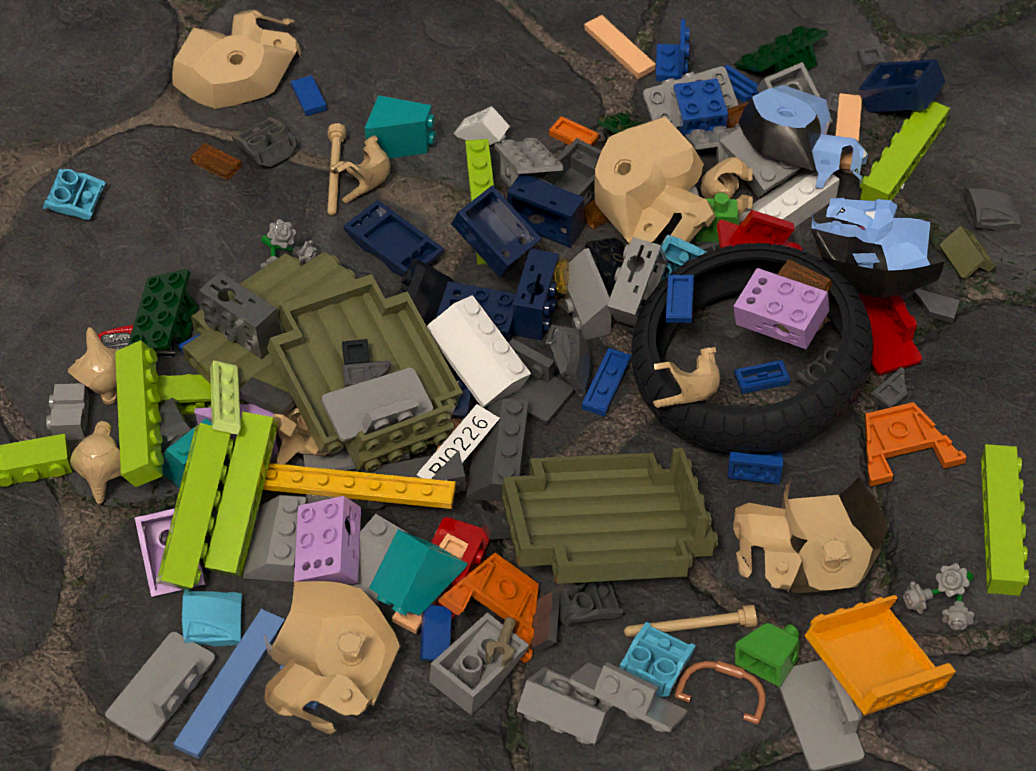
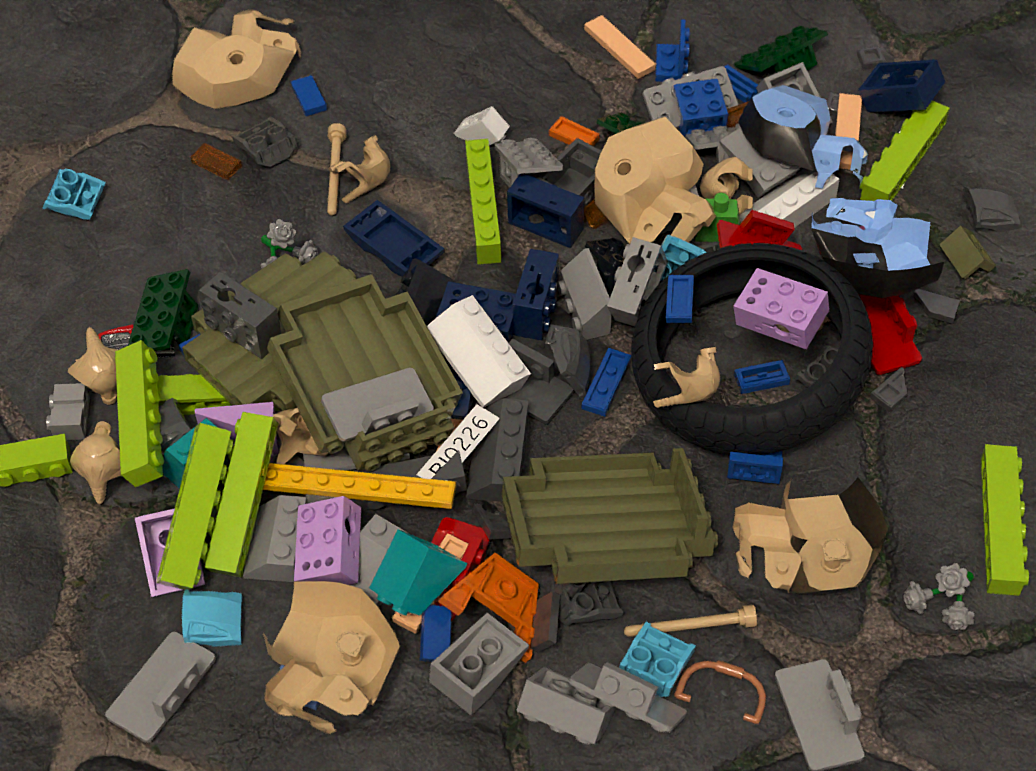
(225, 397): yellowish green tile -> none
(228, 685): medium blue tile -> none
(267, 396): flat silver tile -> none
(355, 351): black tile -> none
(363, 372): flat silver tile -> none
(401, 127): teal slope -> none
(495, 231): dark blue piece -> none
(501, 646): dark tan bar -> none
(562, 275): clear yellow tile -> none
(769, 652): bright green torso -> none
(804, 275): clear orange tile -> none
(875, 656): light orange panel -> none
(903, 431): orange wing -> none

